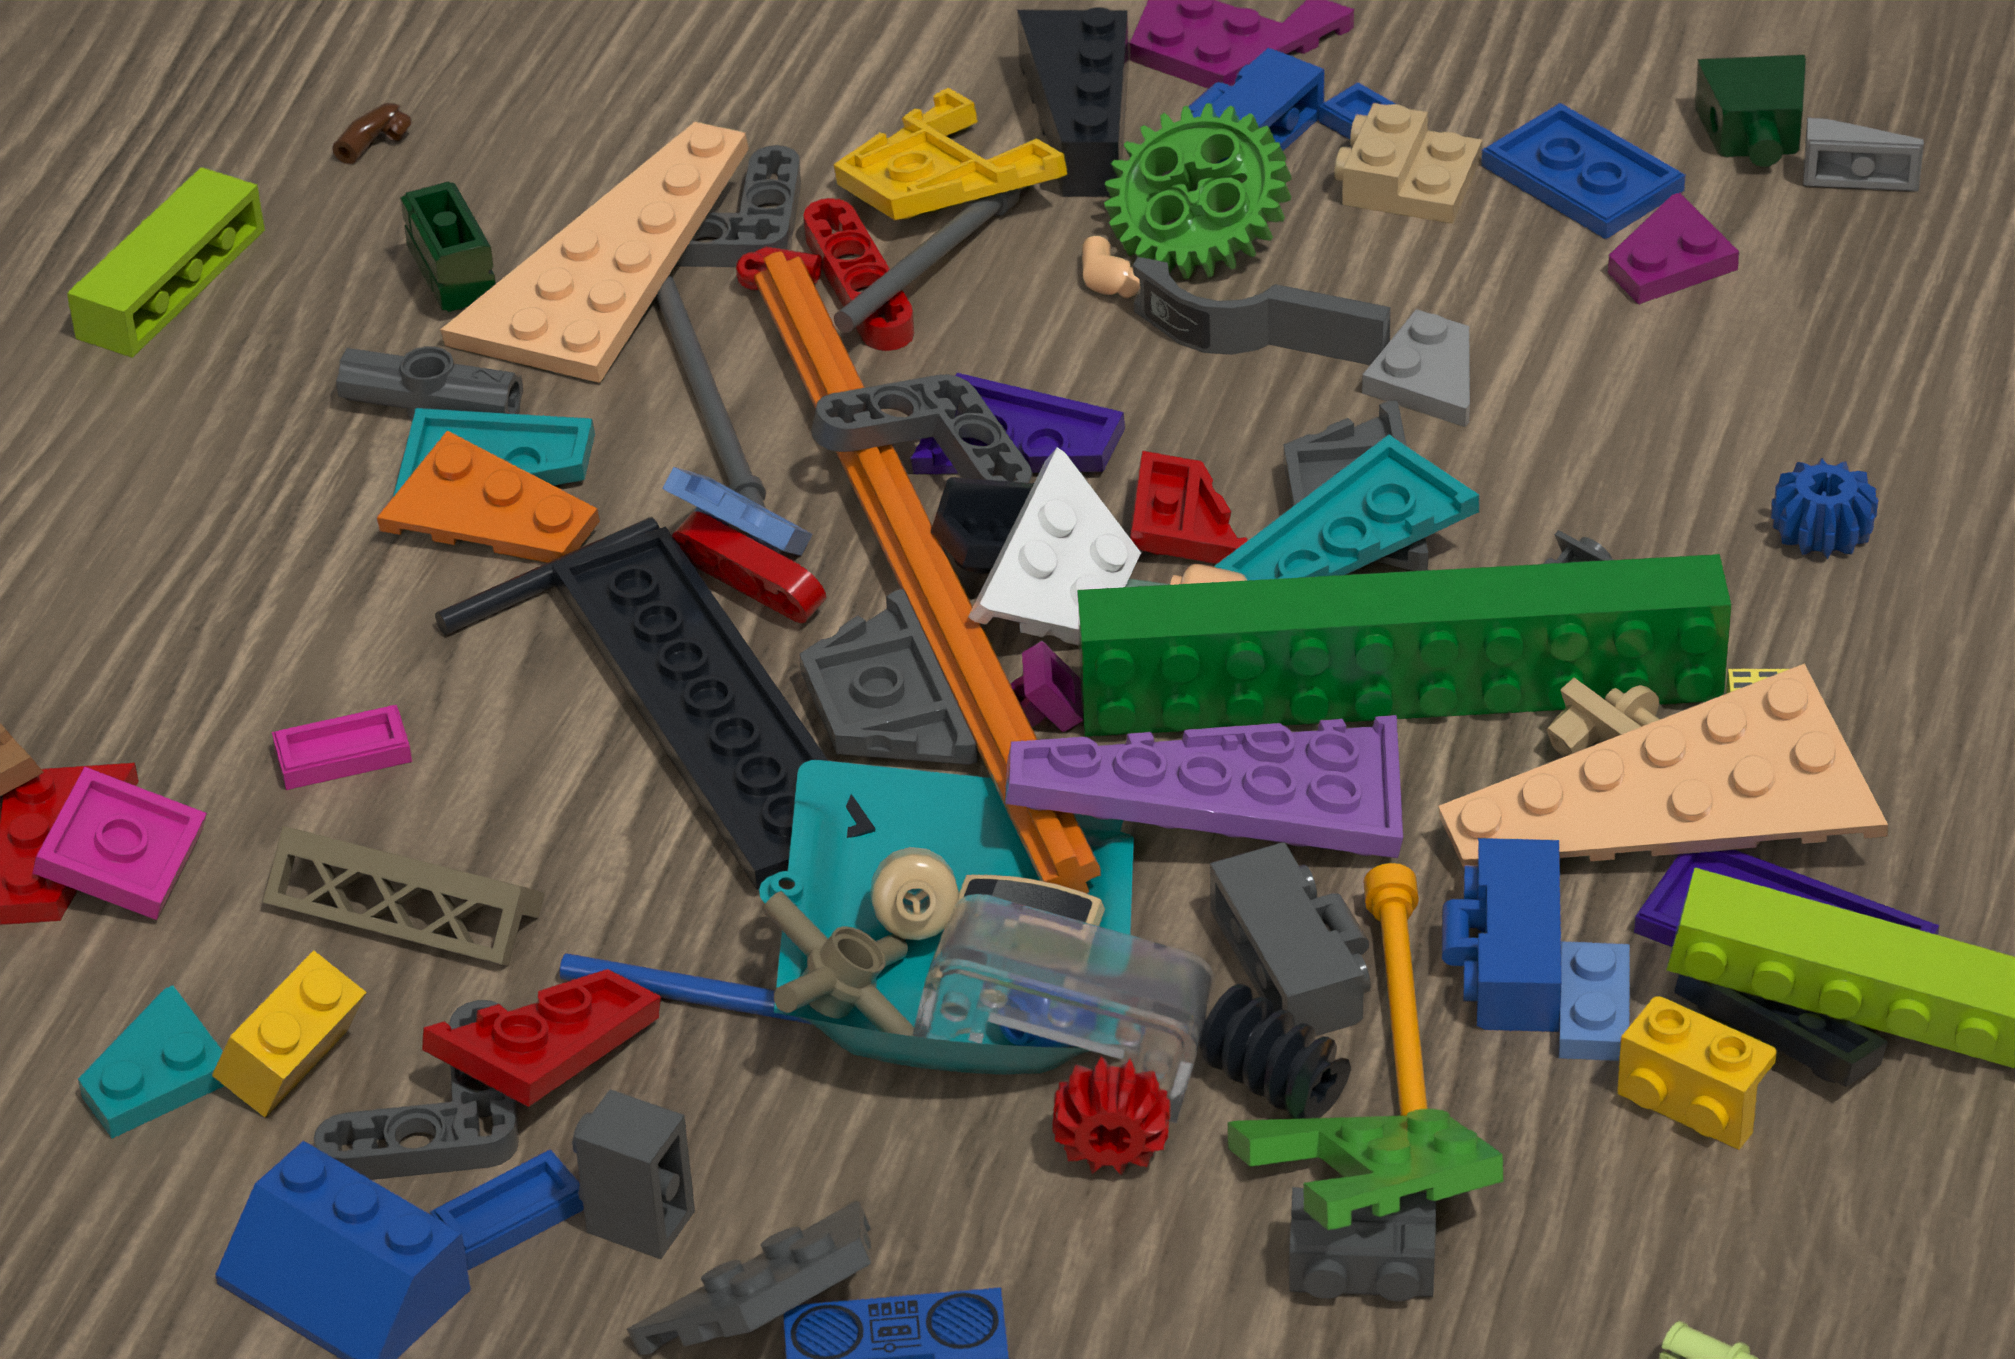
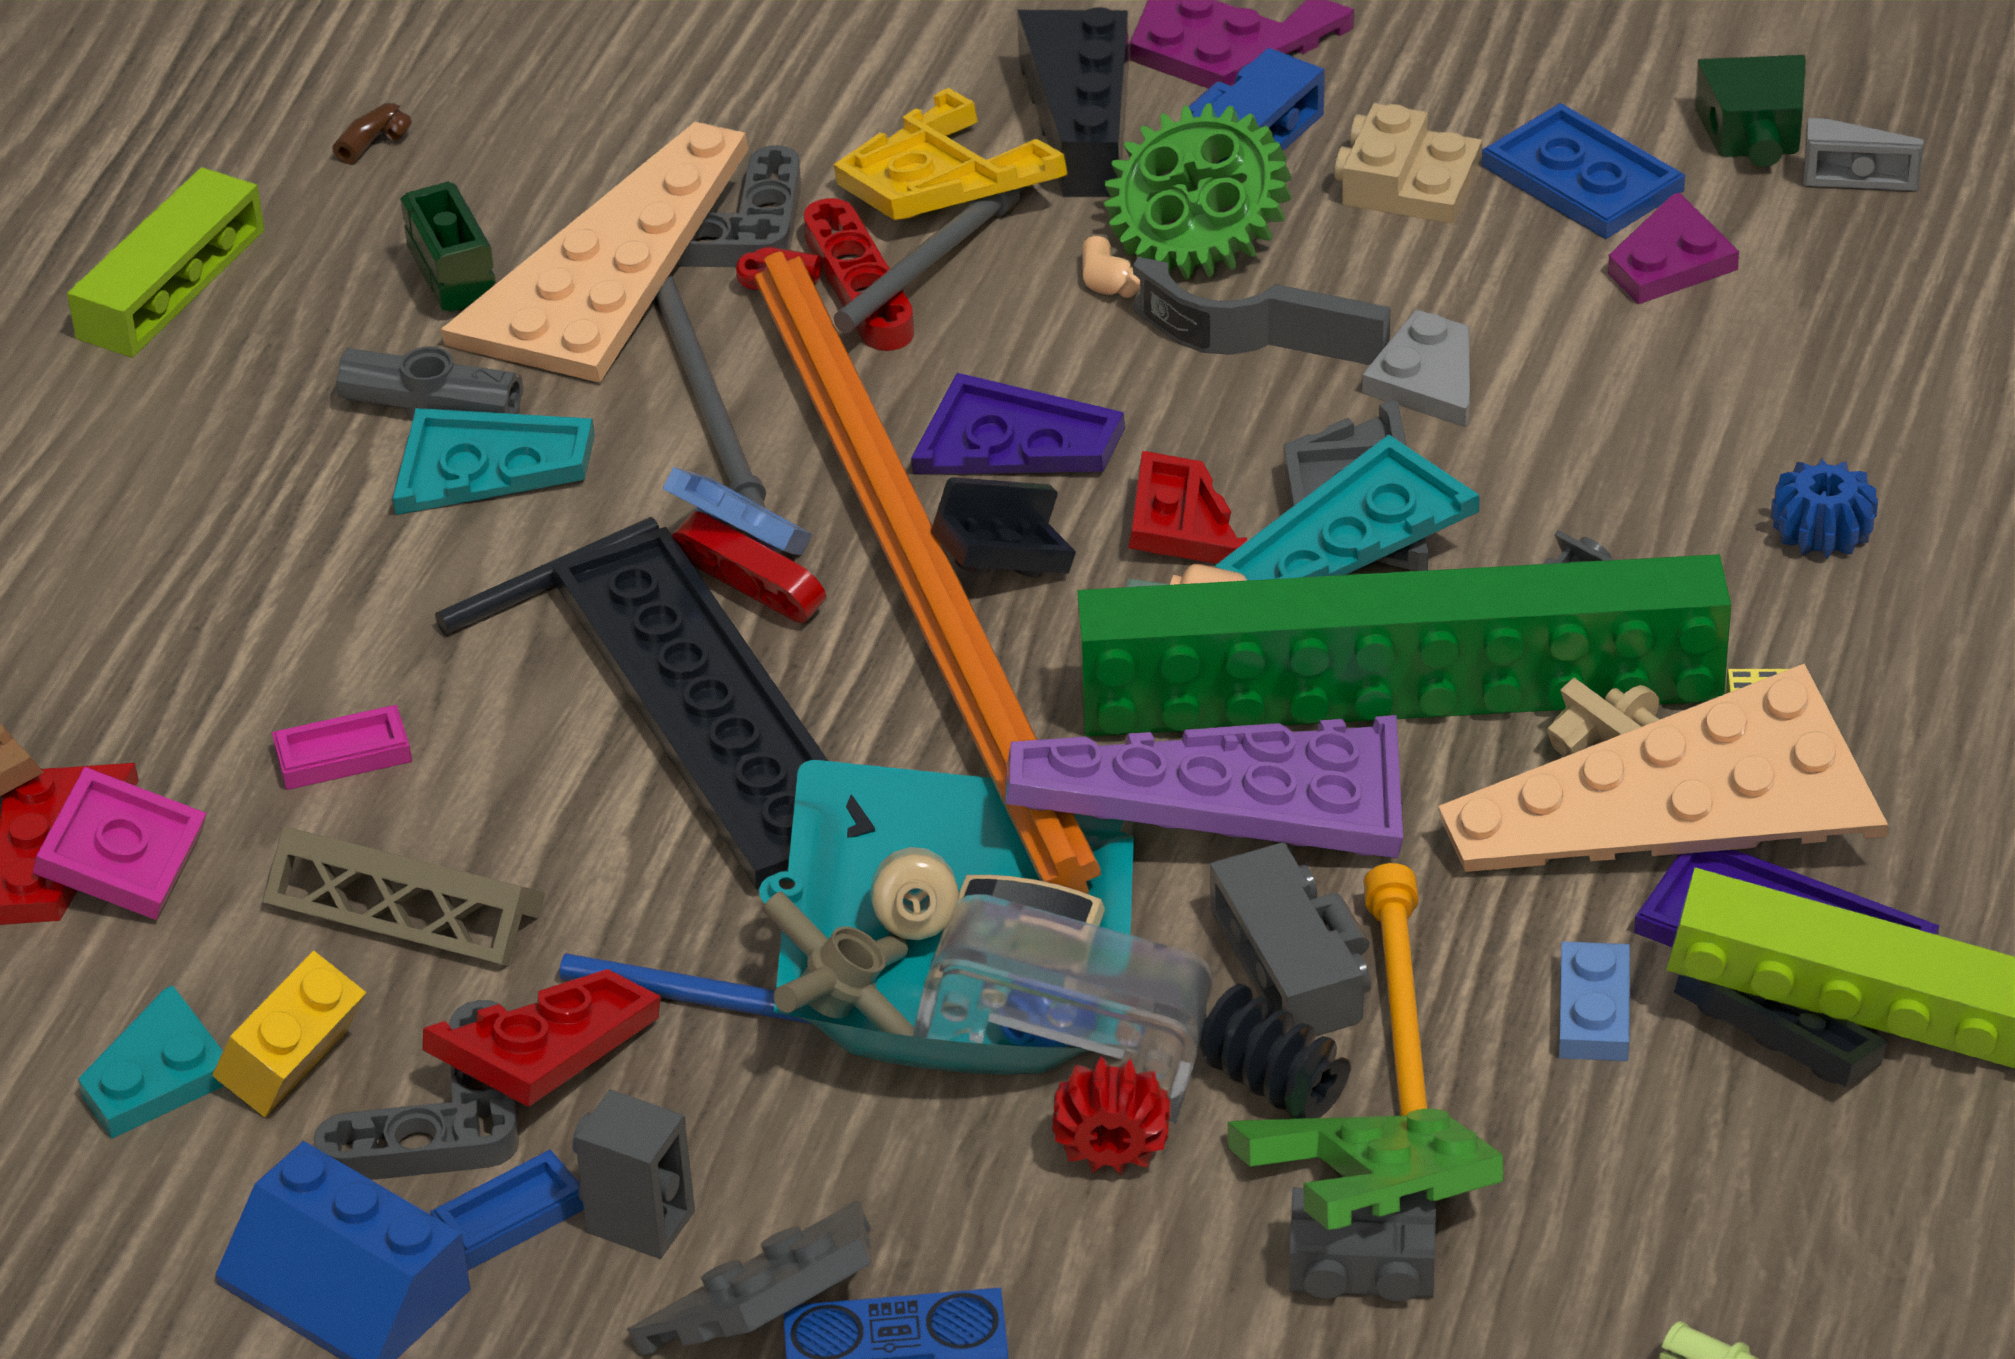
(487, 501): orange wing -> none
(855, 422): dark grey beam -> none
(886, 690): dark grey wing -> none
(1048, 689): magenta tile -> none
(1056, 547): white wing -> none
(1341, 109): blue tile -> none
(1517, 959): blue piece -> none
(1693, 1070): yellow bracket -> none

